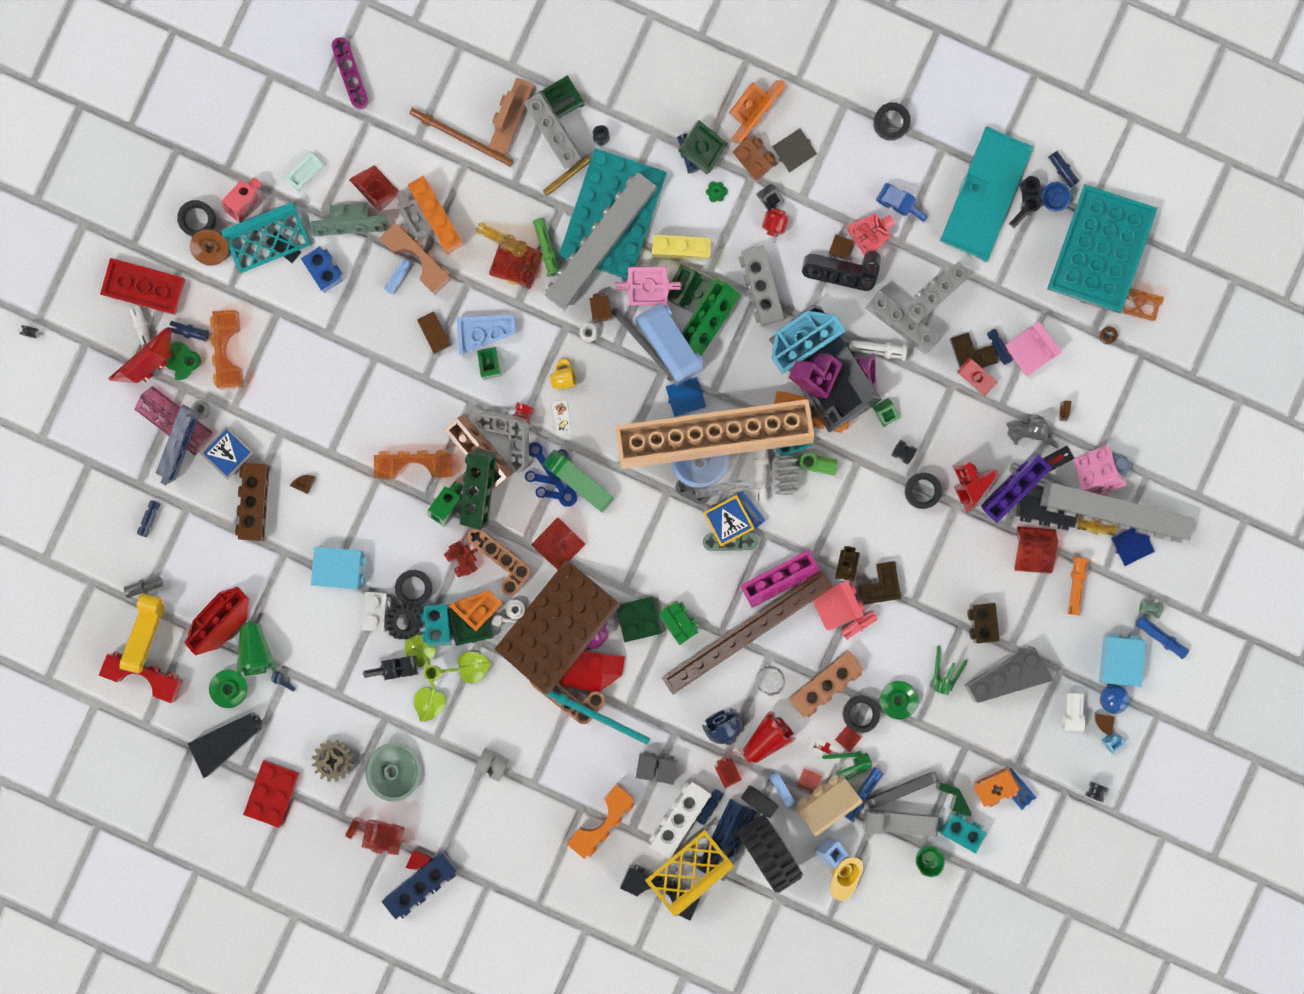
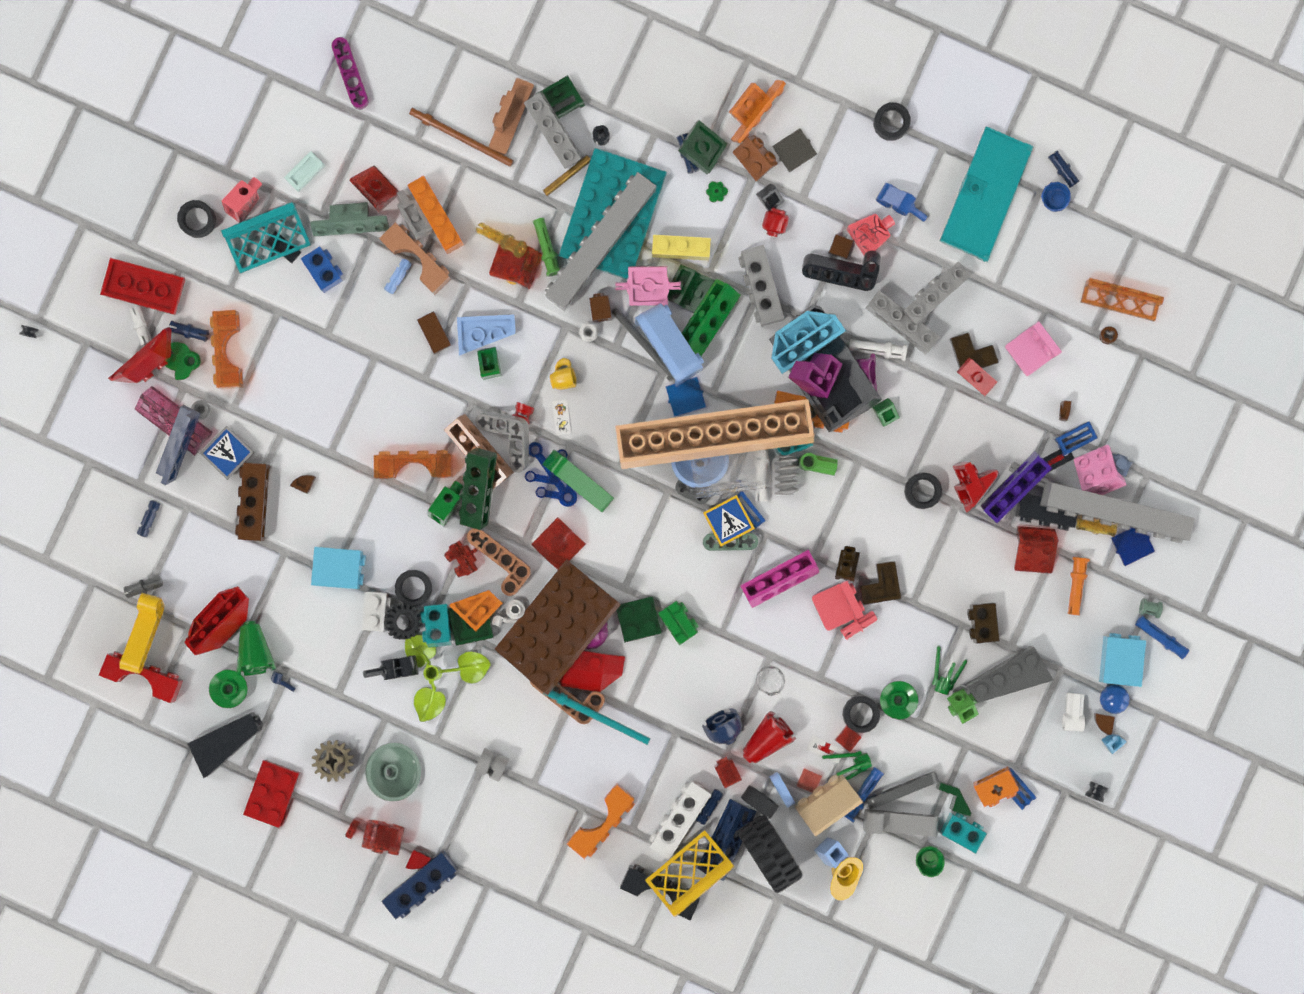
(206, 254): dark orange dish -> none
(666, 768): dark grey piece -> none
(747, 632): reddish brown plate -> none
(846, 661): nougat brick -> none
(904, 452): black wheel -> none
(962, 706): none -> bright green brick
(999, 346): dark blue axle -> none
(1028, 195): black beam -> none
(1034, 429): dark grey animal -> none
(1061, 445): none -> blue tile
(1102, 249): teal plate -> none

